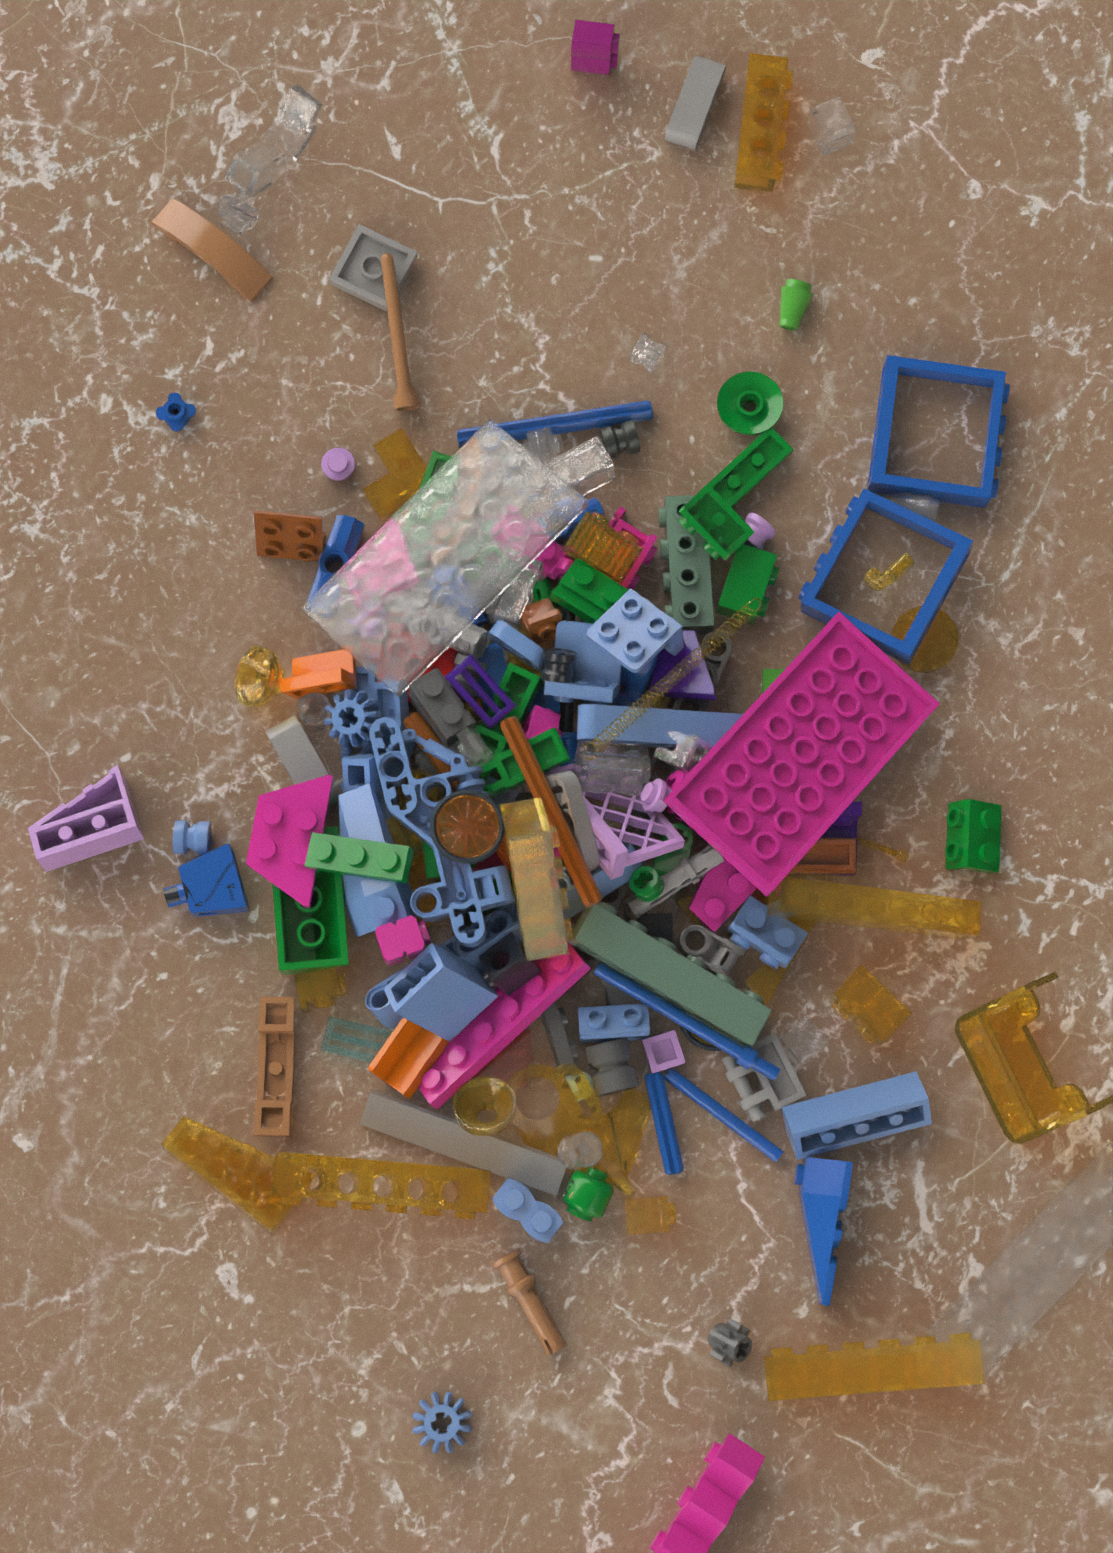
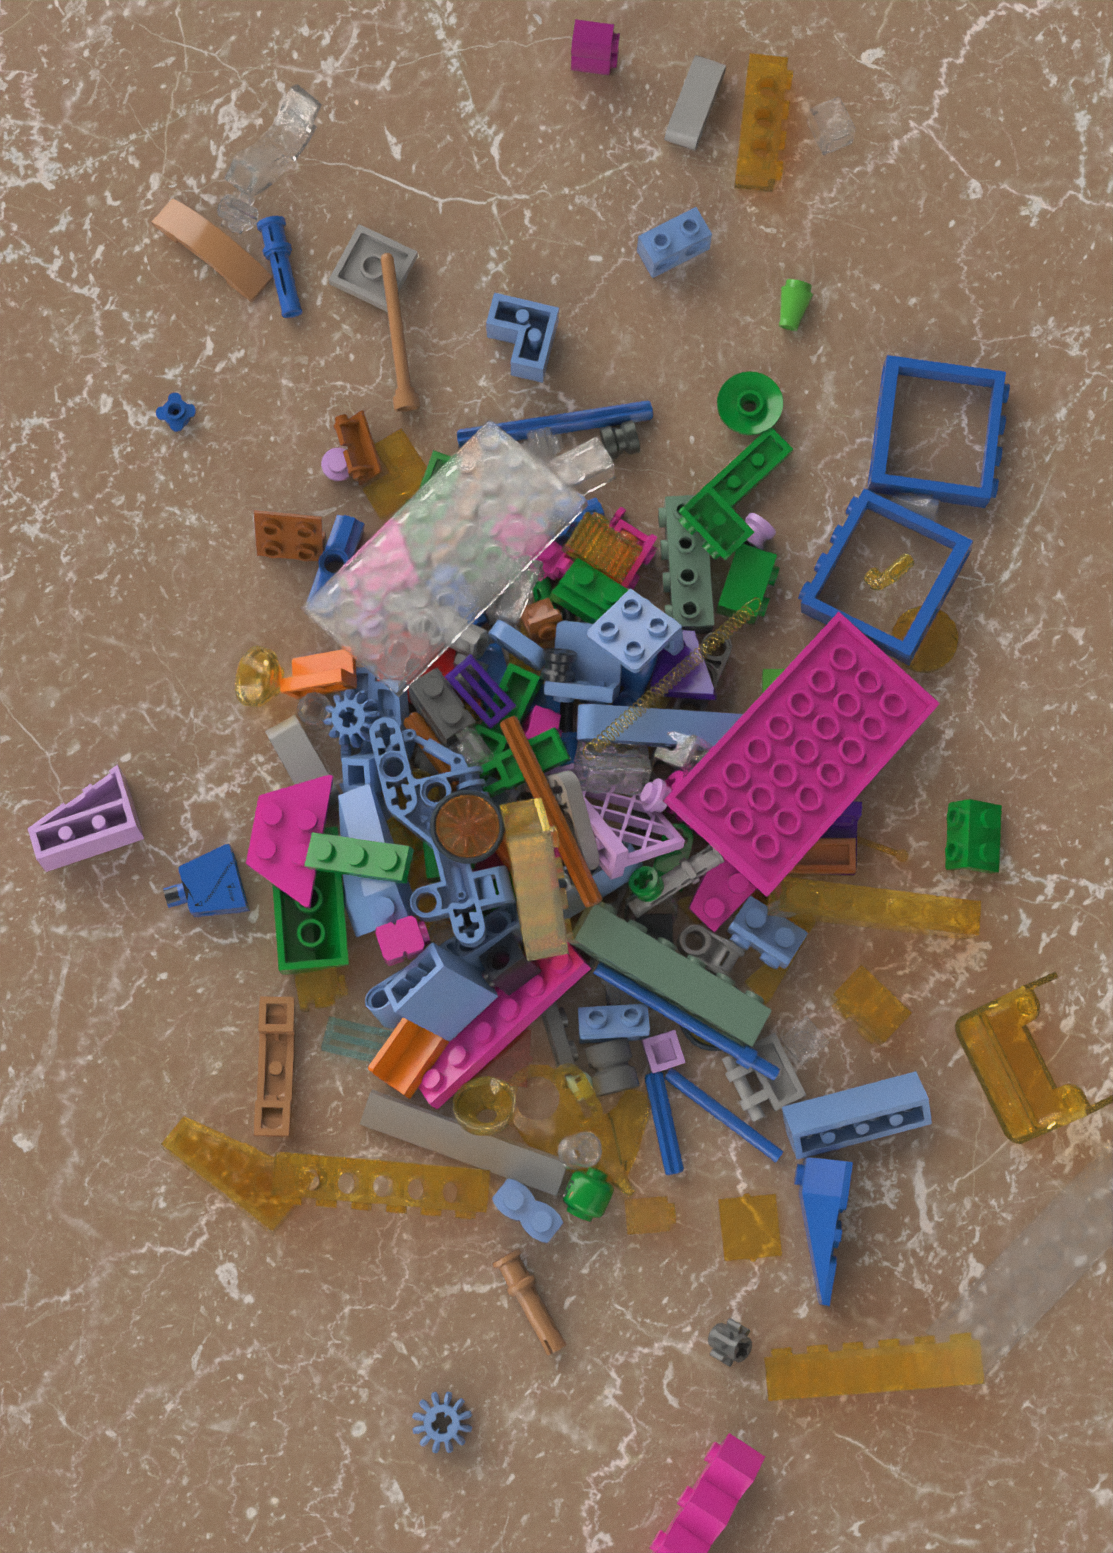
(195, 837): medium blue wheel -> none
(278, 252): none -> blue pin
(361, 452): none -> dark orange hinge
(527, 326): none -> medium blue brick
(648, 353): clear wheel -> none
(674, 242): none -> medium blue brick
(749, 1227): none -> clear yellow piece

